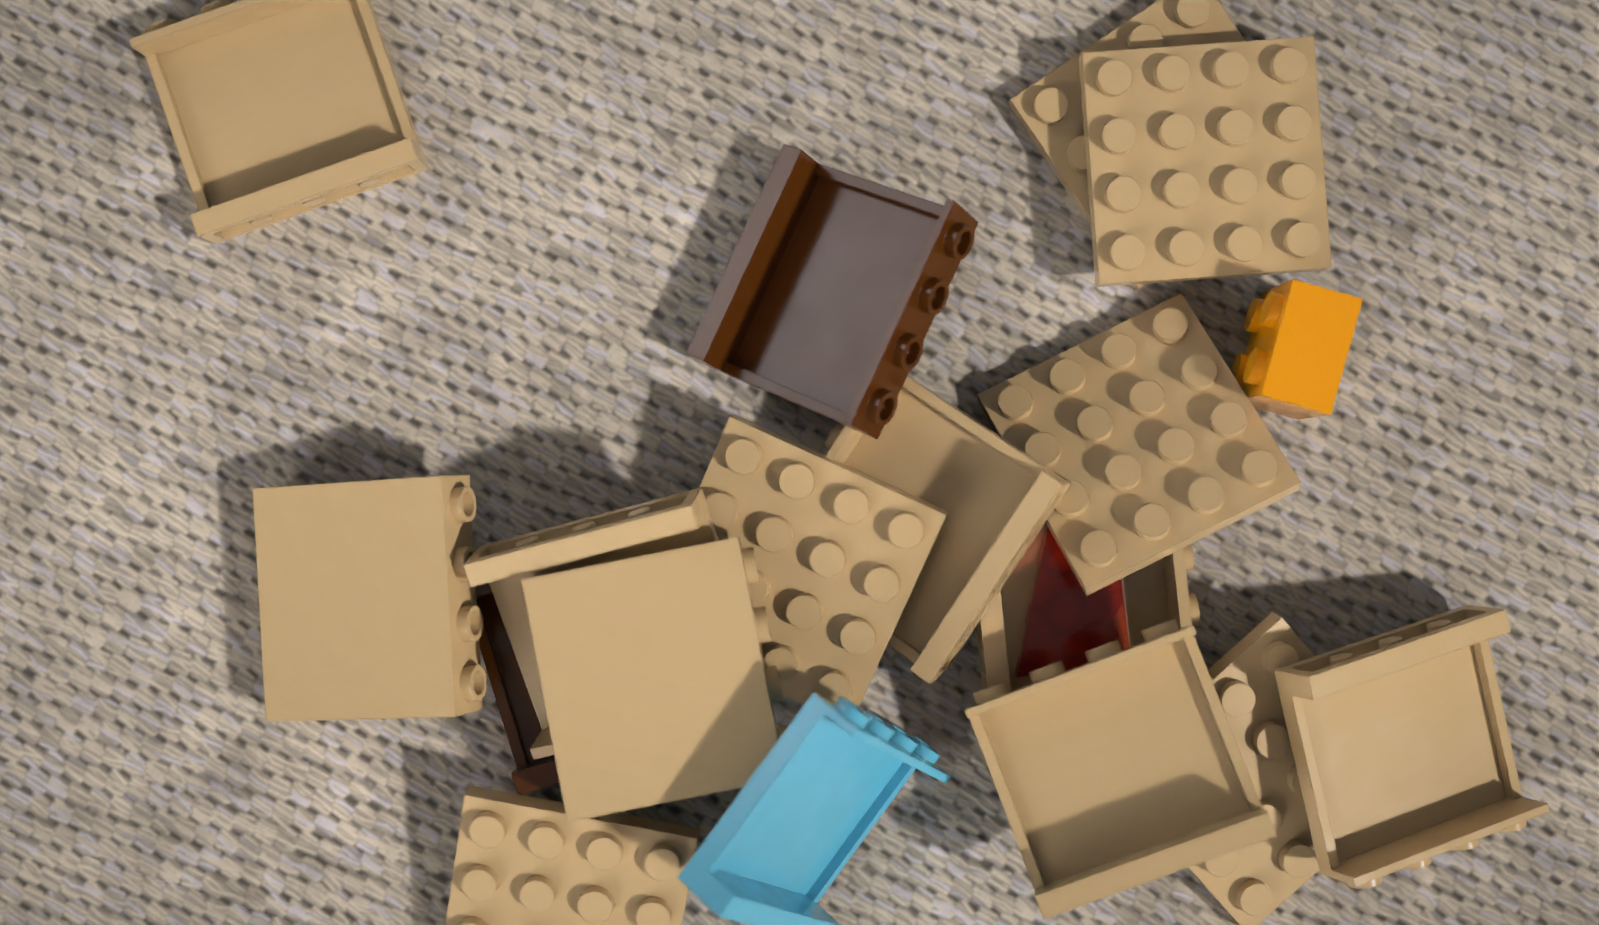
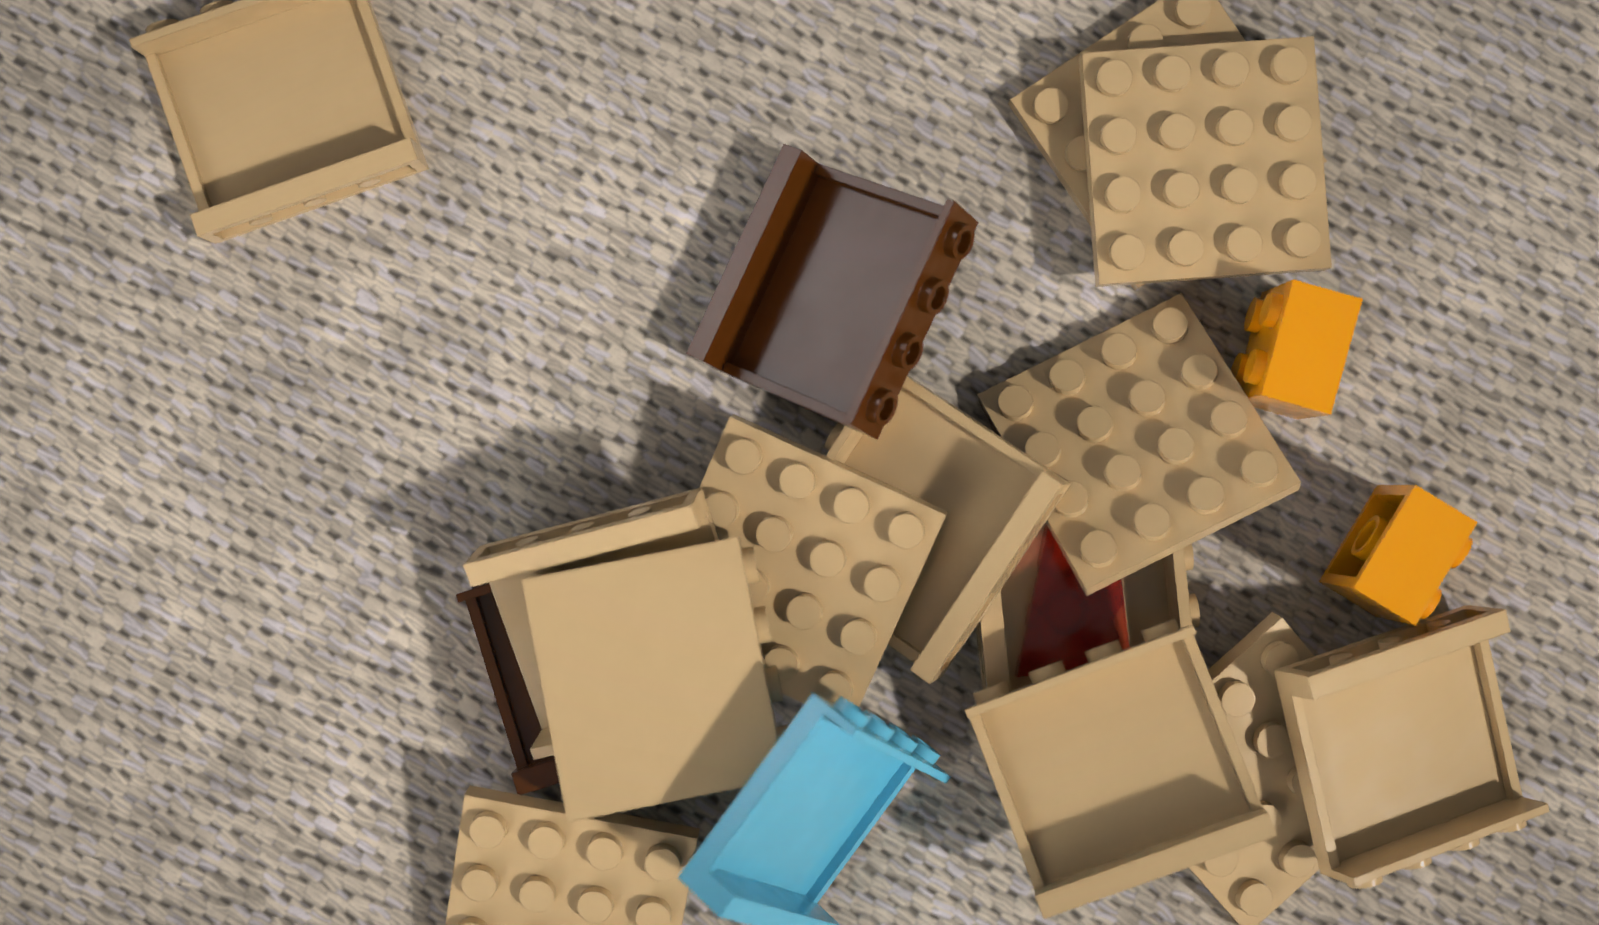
(368, 600): tan panel -> none
(1399, 553): none -> light orange brick

